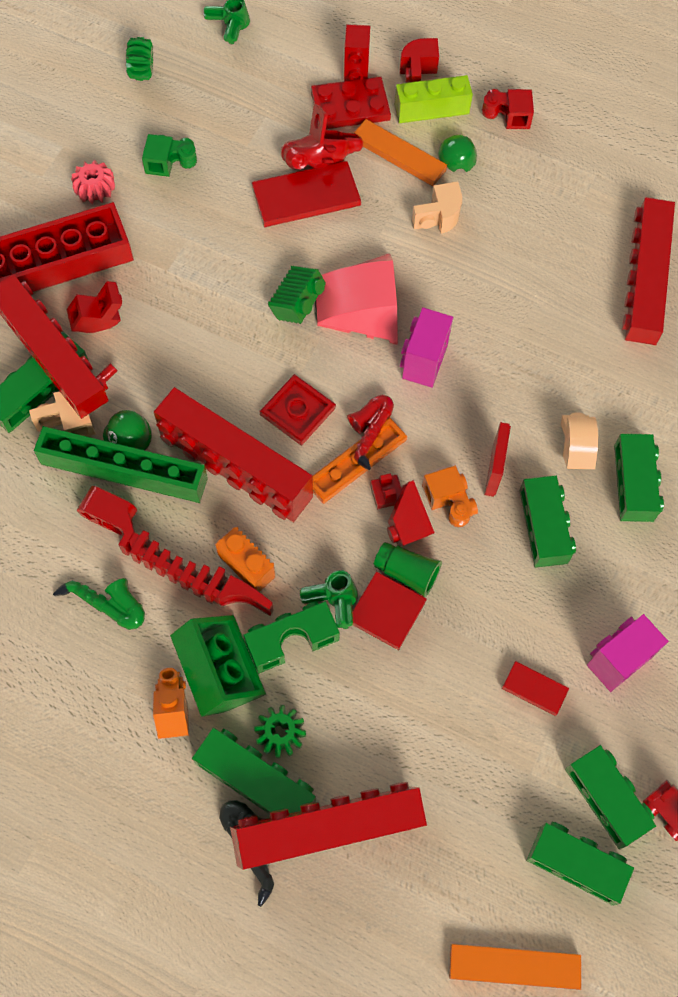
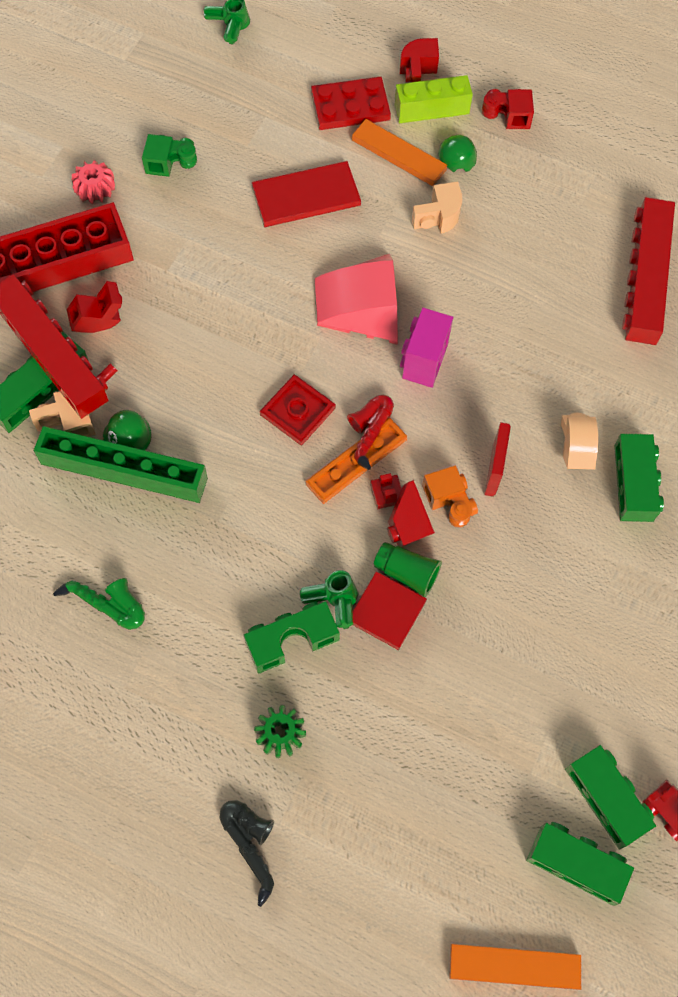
(117, 517): red piece -> none
(139, 58): green gear -> none
(170, 705): orange brick -> none
(217, 664): green slope -> none
(234, 455): red brick -> none
(245, 559): orange brick -> none
(249, 775): green brick -> none
(297, 294): green brick -> none
(321, 145): red piece -> none
(327, 826): red brick -> none
(356, 52): red brick -> none
(535, 688): red tile -> none
(547, 521): green brick -> none
(625, 651): dark pink brick -> none

